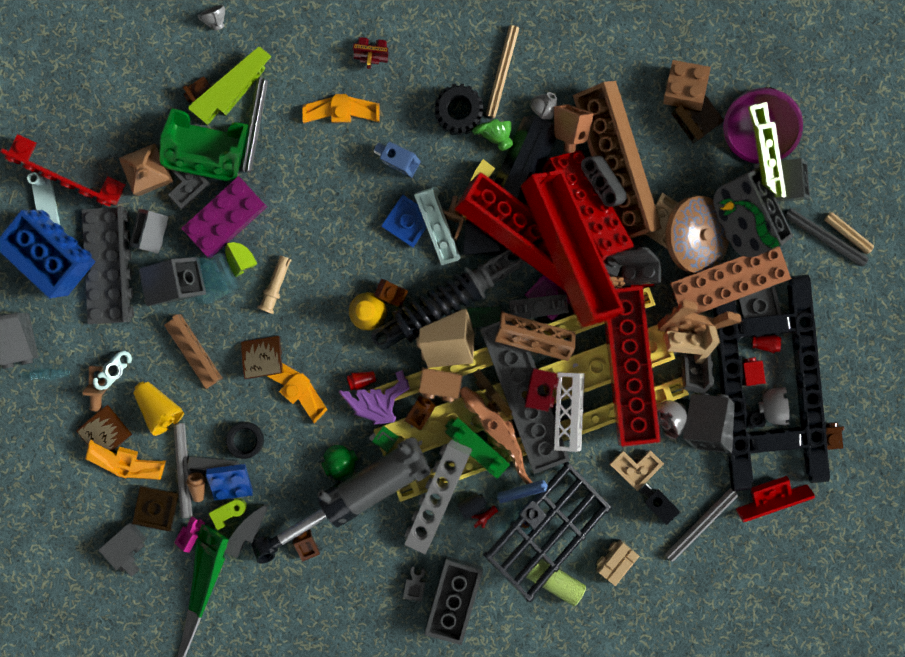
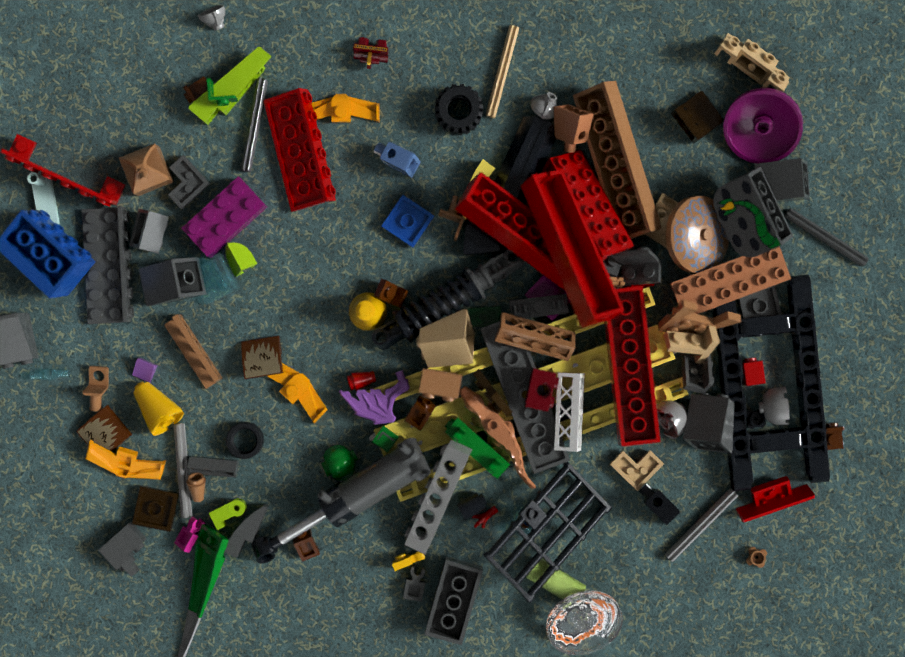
(104, 374): light aqua piece -> none
(144, 369): none -> medium lavender slope
(201, 149): green windscreen -> none
(220, 100): none -> green bracket
(229, 482): blue plate -> none
(271, 293): tan pin -> none
(299, 149): none -> red bracket
(403, 560): none -> yellow plate
(437, 225): light aqua piece -> none
(496, 132): bright green hair -> none
(522, 491): medium blue axle -> none
(584, 622): none -> clear dish
(595, 176): dark grey beam -> none
(616, 562): tan brick -> none
(686, 85): medium nougat brick -> none
(754, 62): none -> tan bracket
(760, 561): none -> medium nougat plate
(767, 149): wedge -> none
(767, 343): red cone -> none
(849, 233): tan axle -> none

